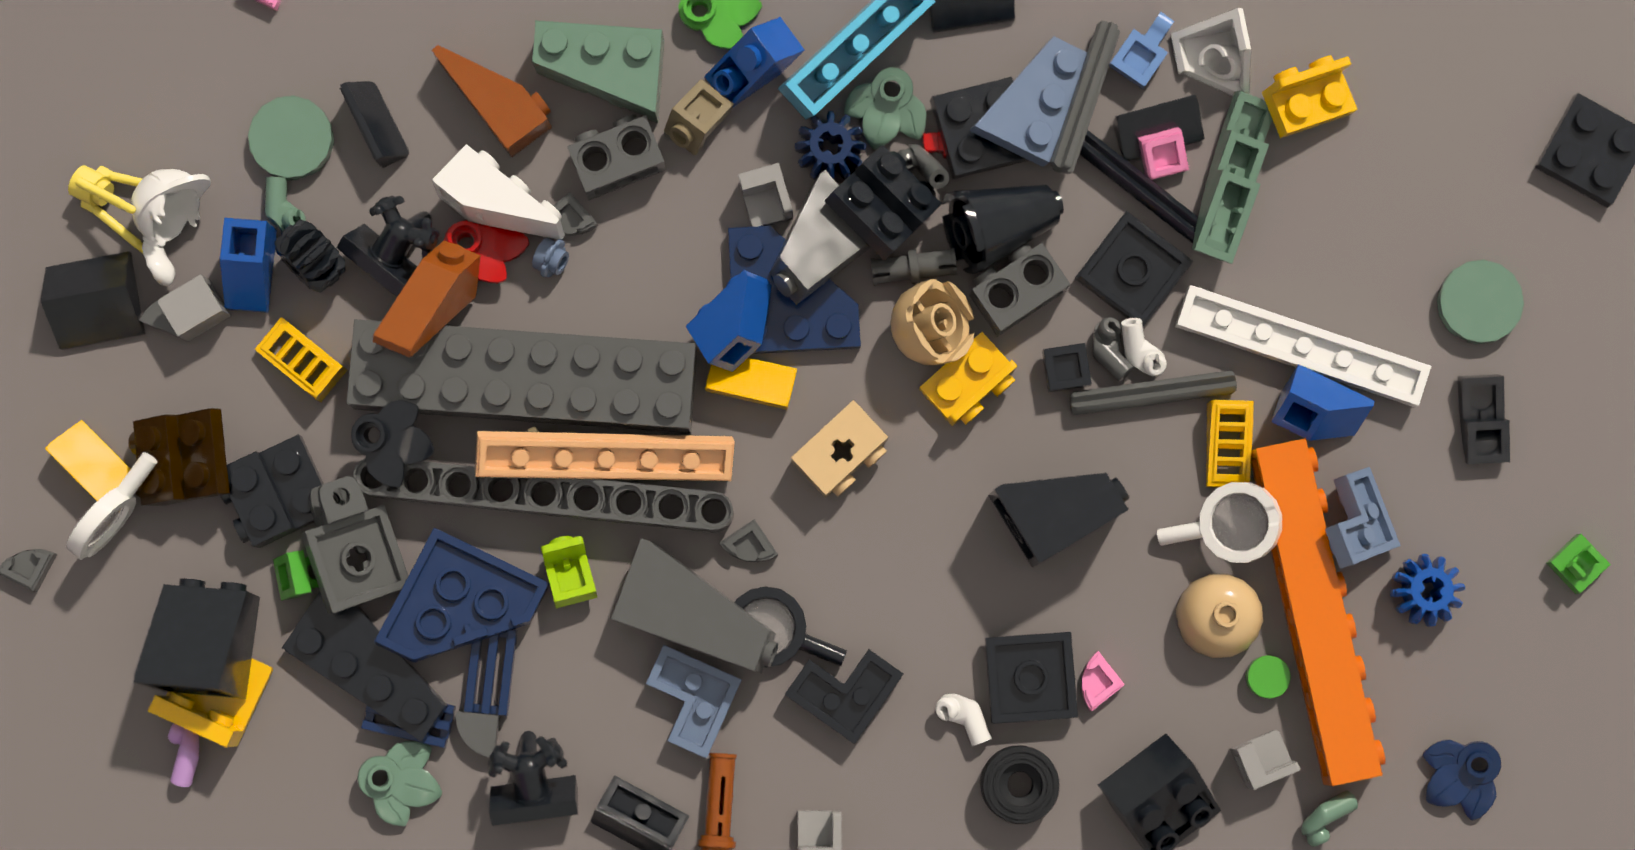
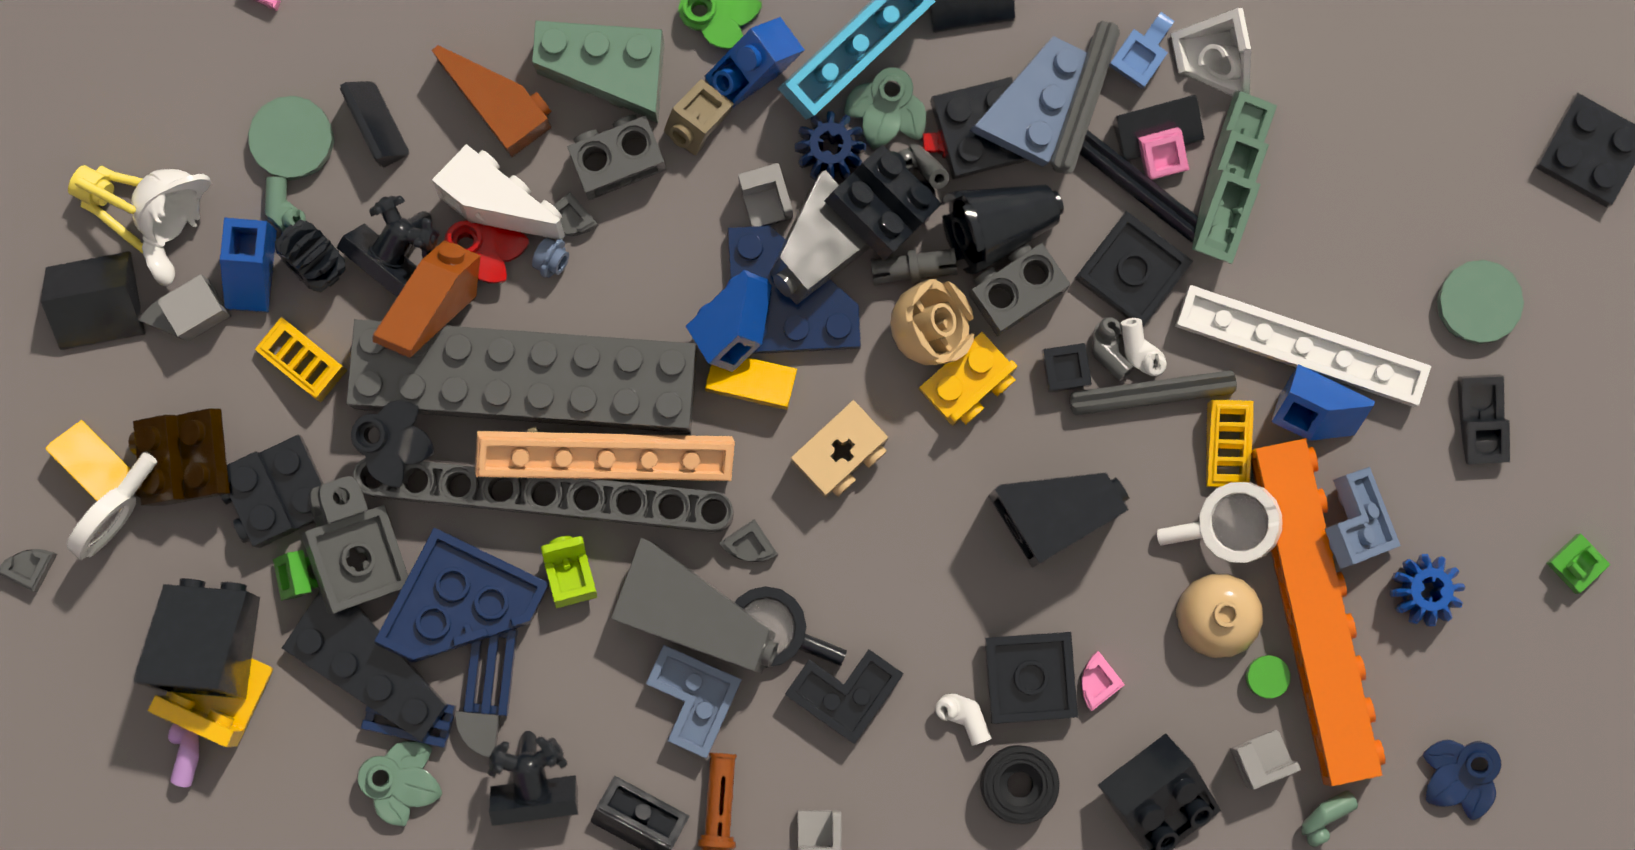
(1310, 96): yellow bracket -> none

